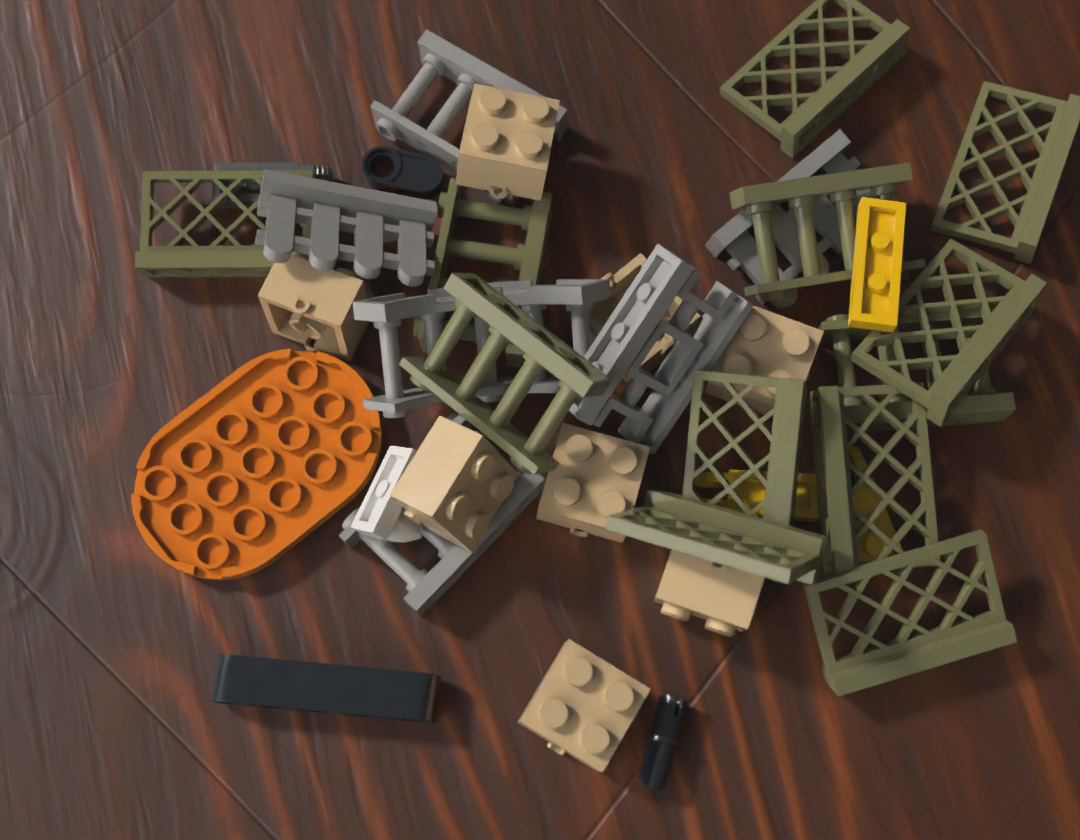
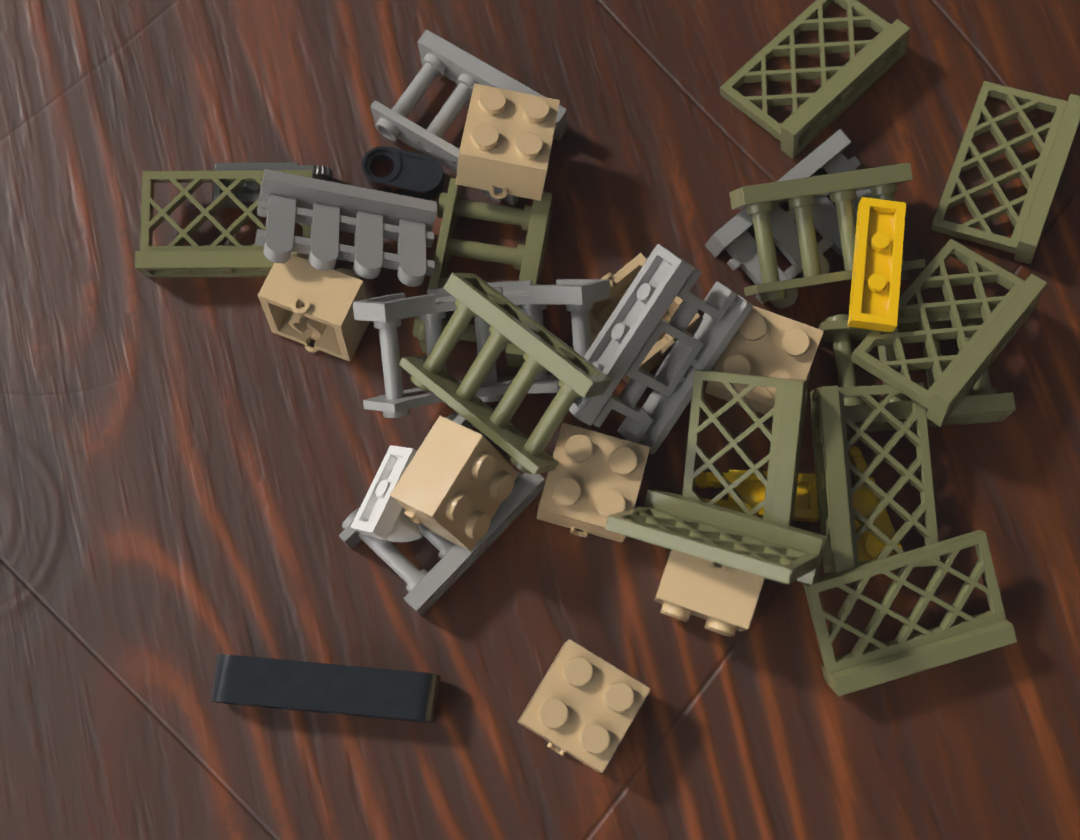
(256, 464): orange plate -> none
(662, 742): black axle -> none

